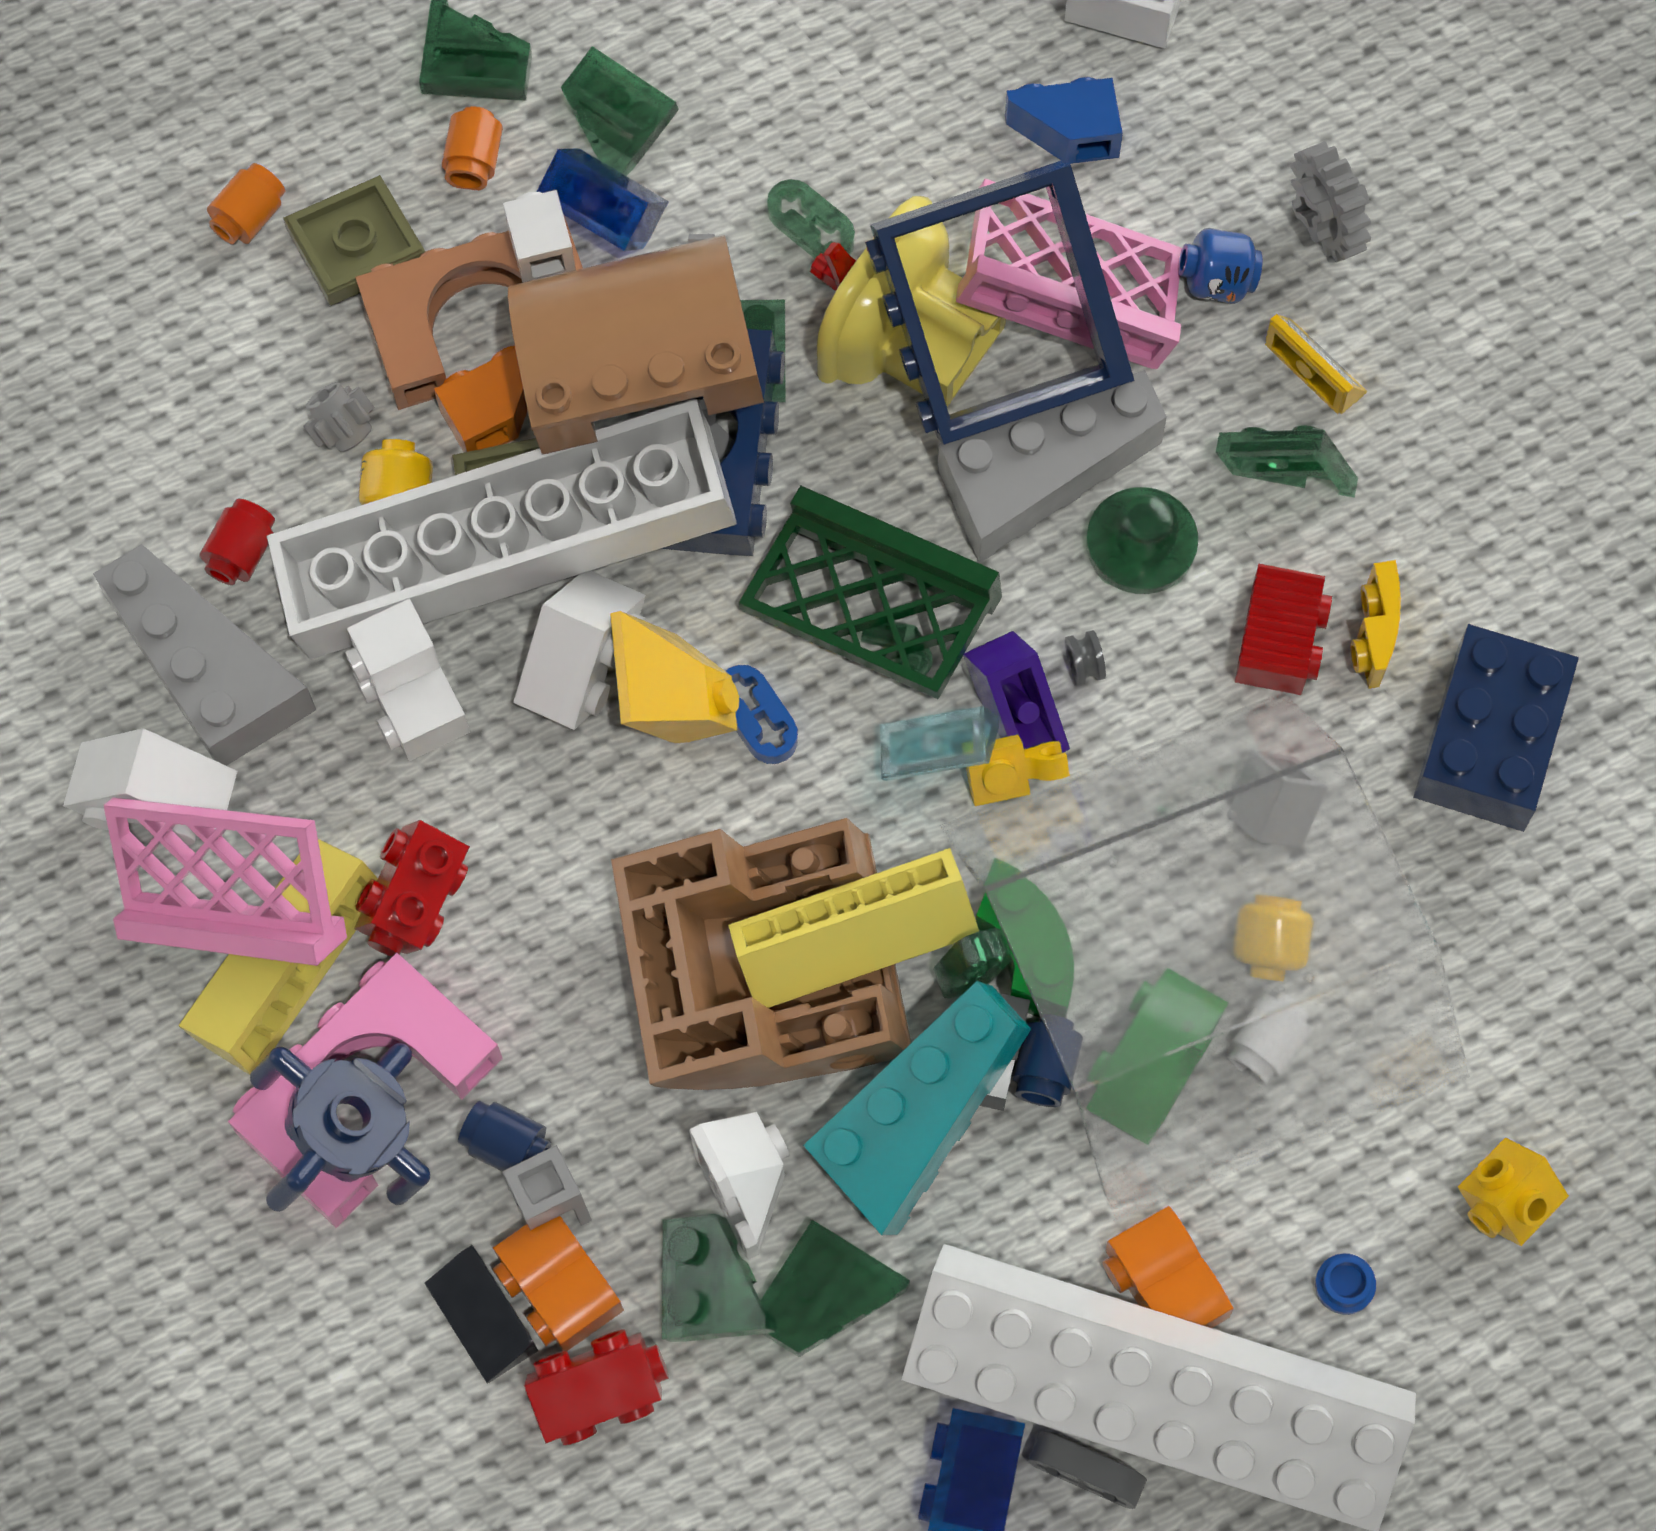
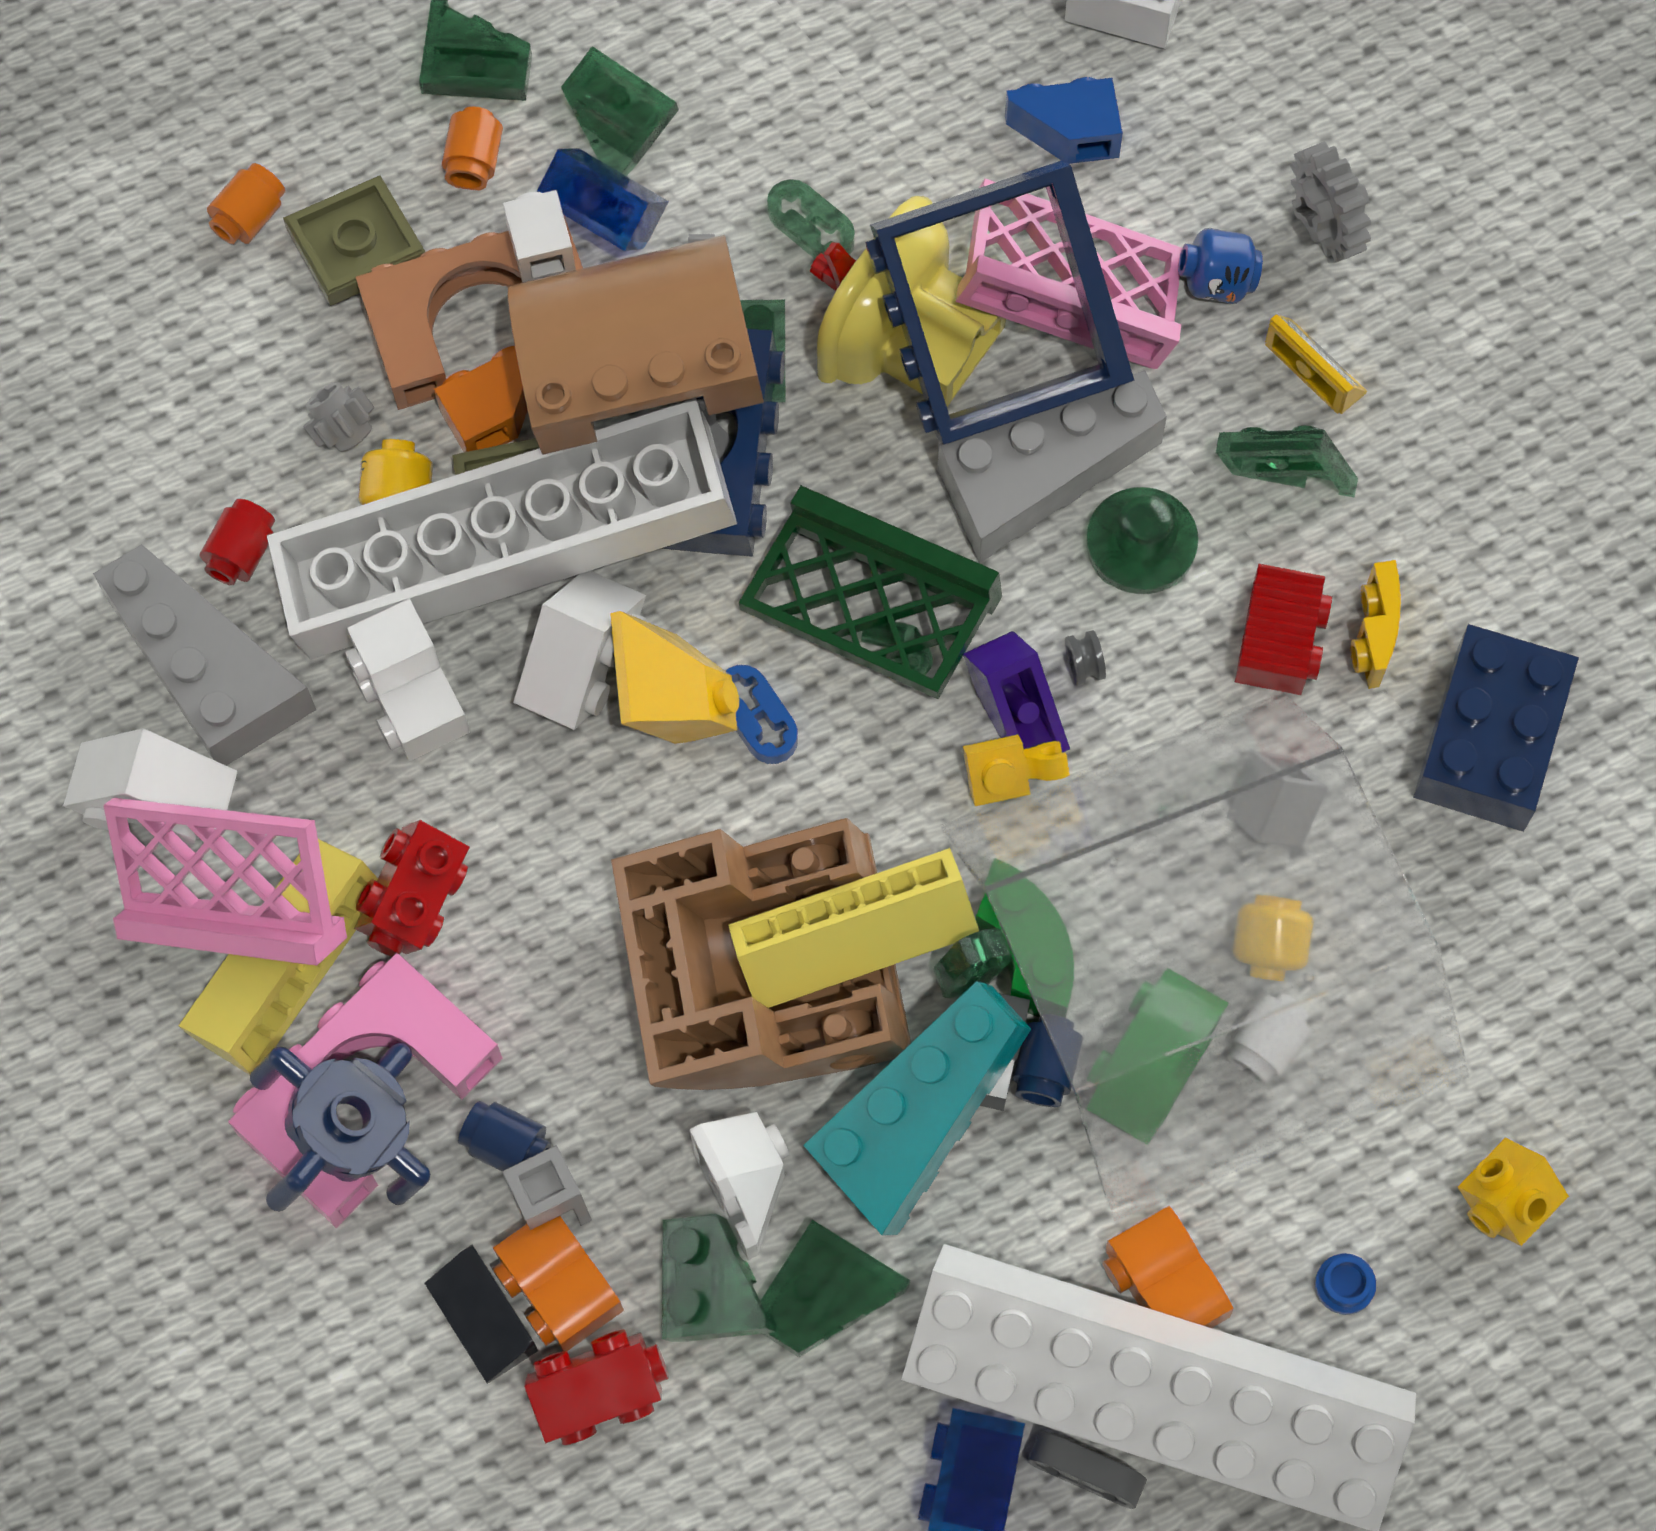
(937, 742): clear light blue slope -> none

